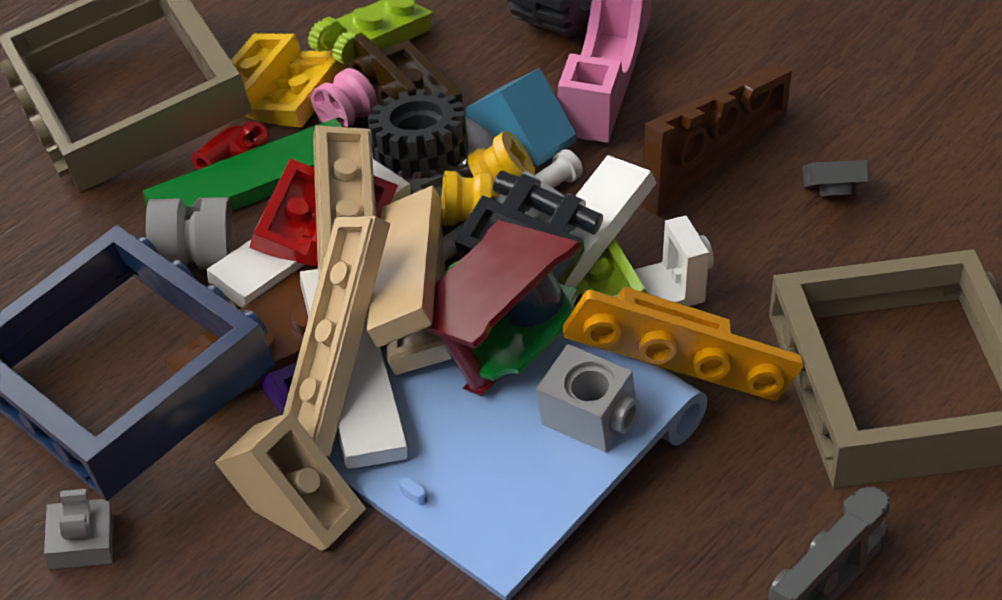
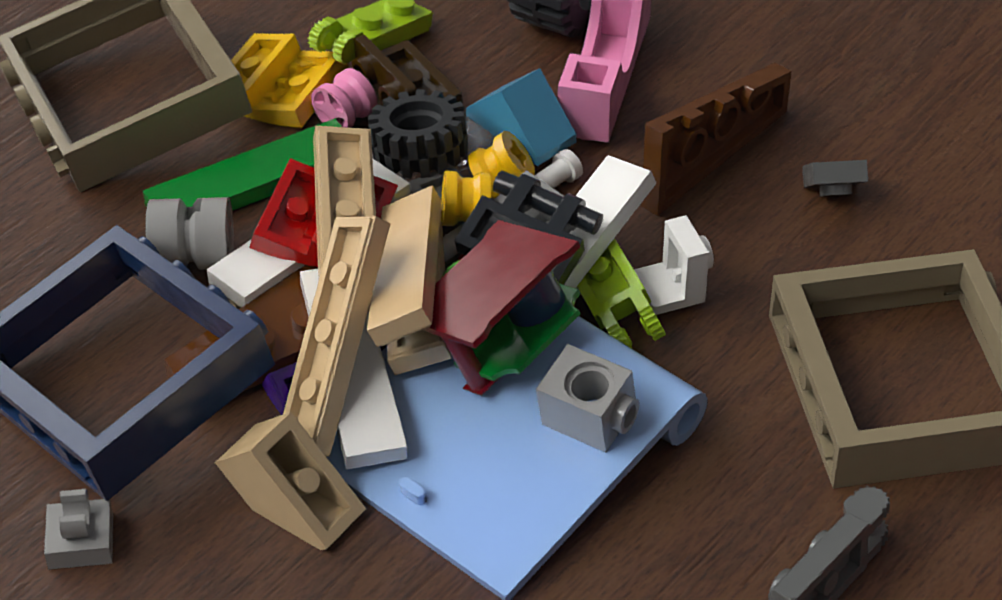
(231, 142): red arm -> none
(681, 341): light orange bracket -> none

